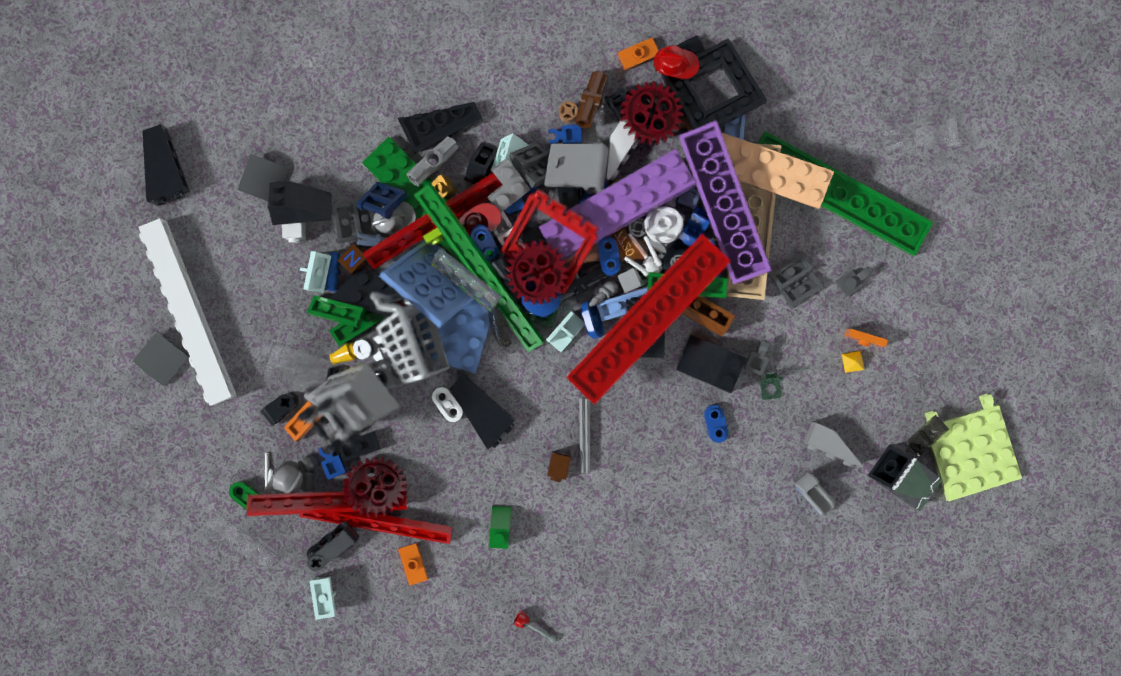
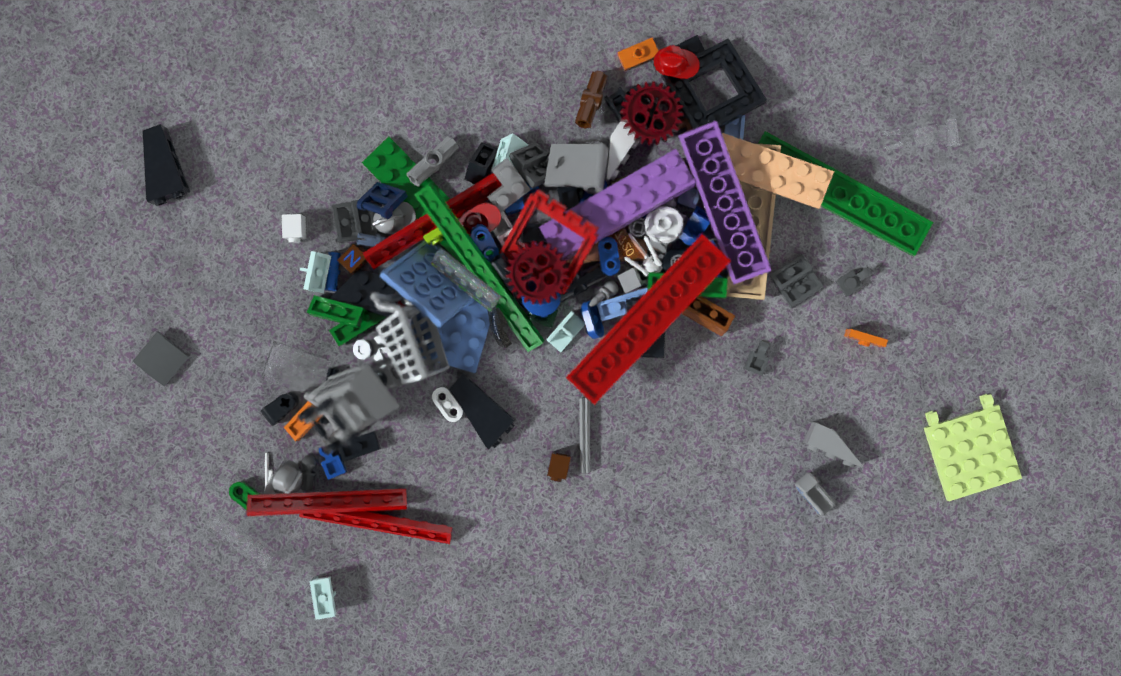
(187, 312): white brick -> none
(259, 175): dark grey slope -> none
(298, 203): black slope -> none
(331, 546): black piece -> none
(343, 354): yellow cone -> none
(390, 492): dark red gear -> none
(413, 564): orange plate -> none
(432, 127): black wing -> none
(444, 186): pearl gold bracket -> none
(500, 527): green slope -> none
(522, 620): hinge -> none
(568, 108): medium nougat wheel -> none
(569, 135): blue plate -> none
(711, 364): black slope -> none
(715, 424): blue plate -> none
(771, 379): clear green bracket -> none
(853, 361): yellow slope -> none
(905, 477): black slope -> none
(927, 435): clear smoke slope -> none

